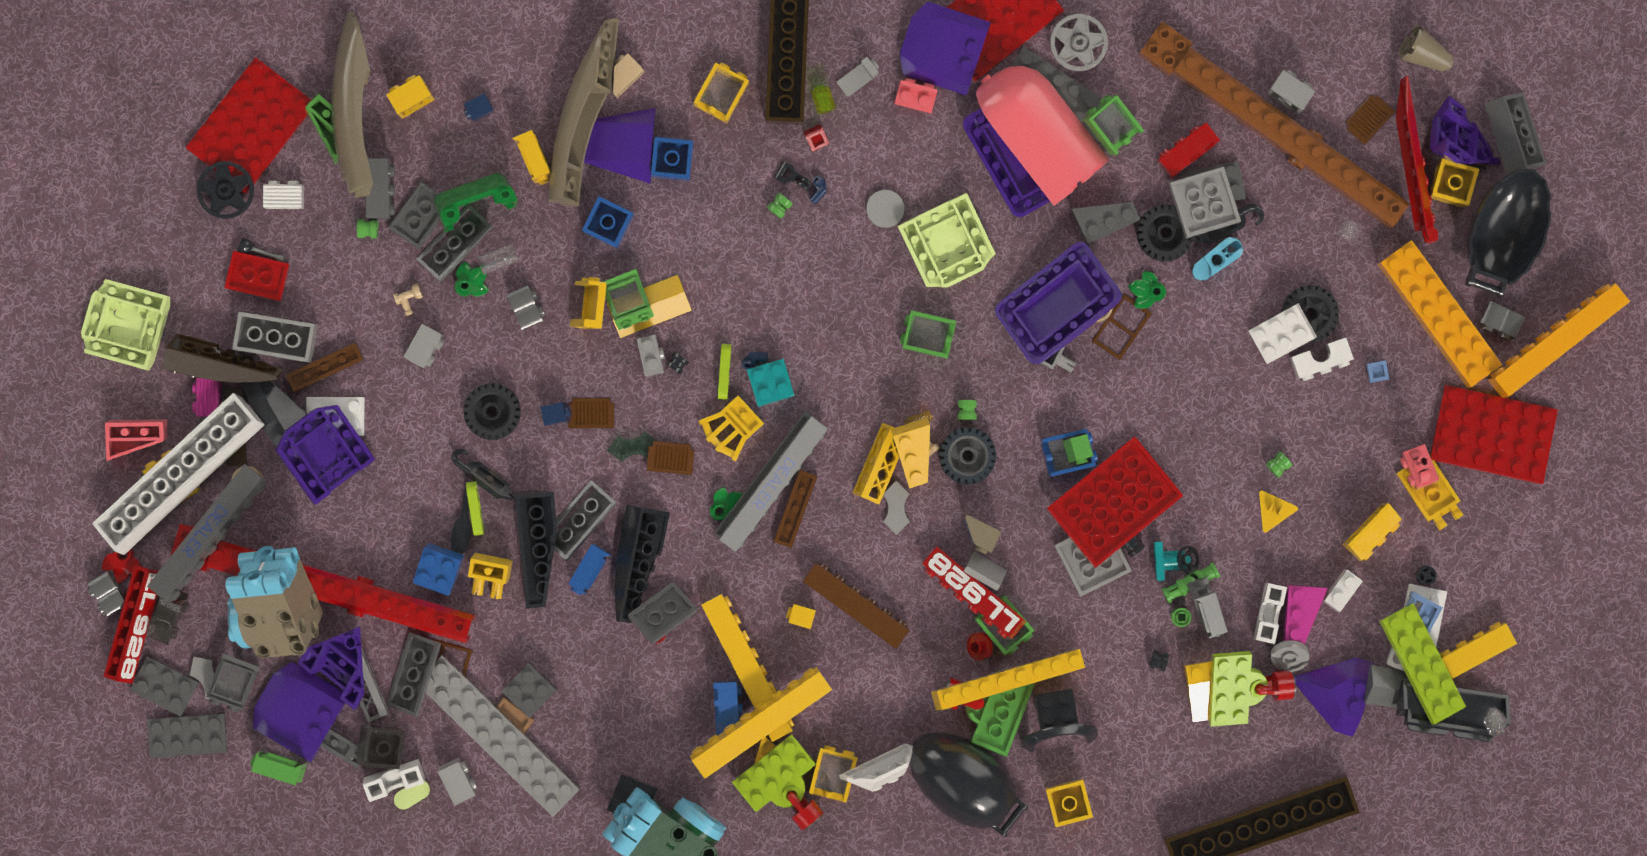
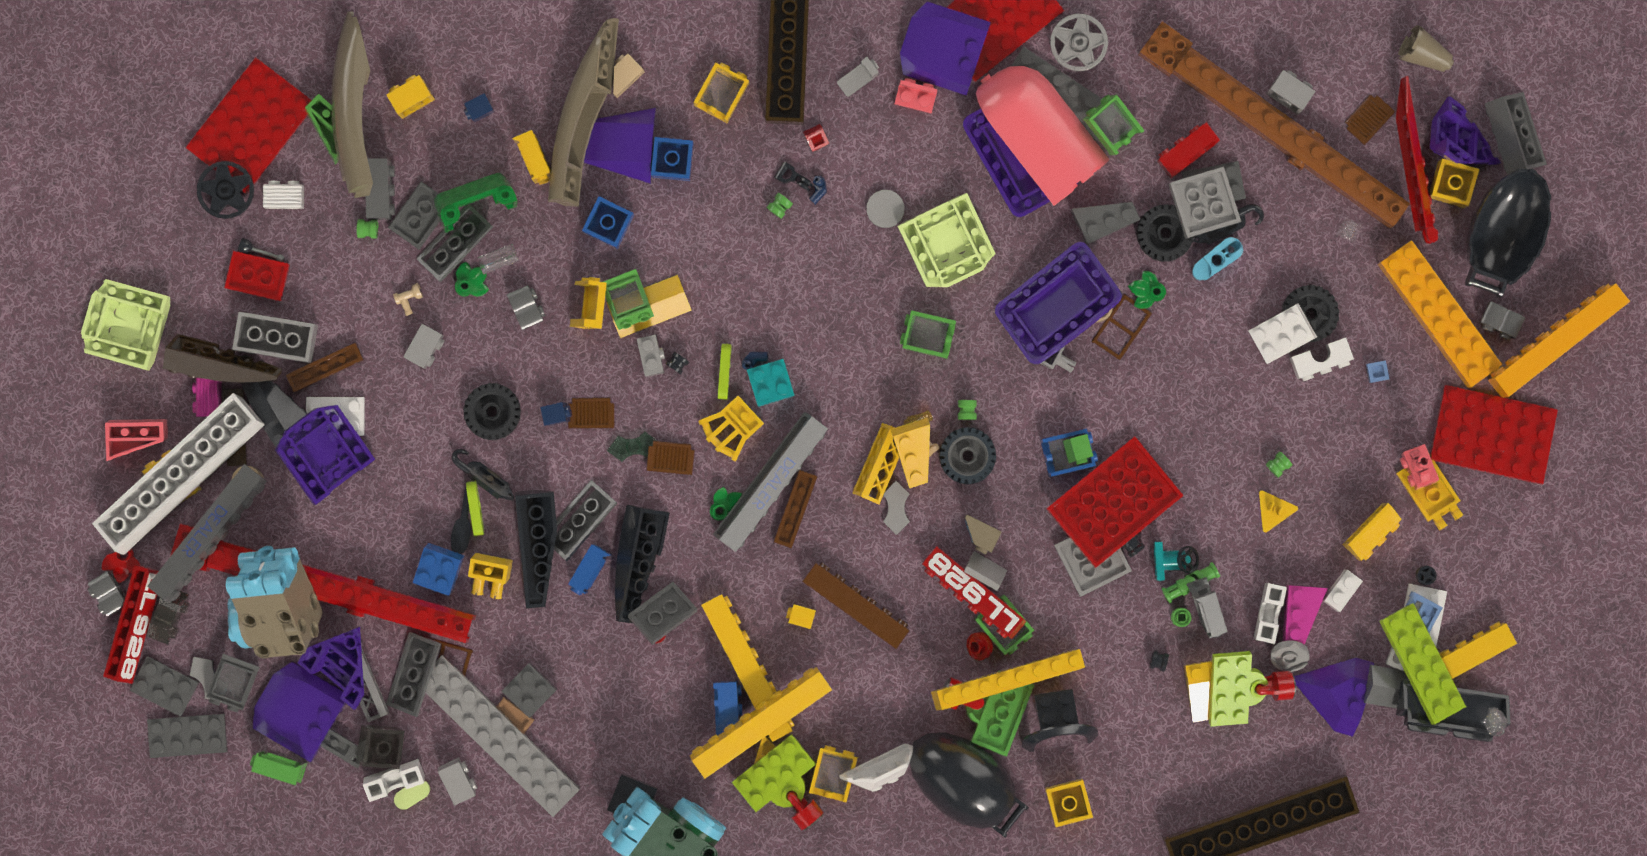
(823, 99): clear neon green brick -> none

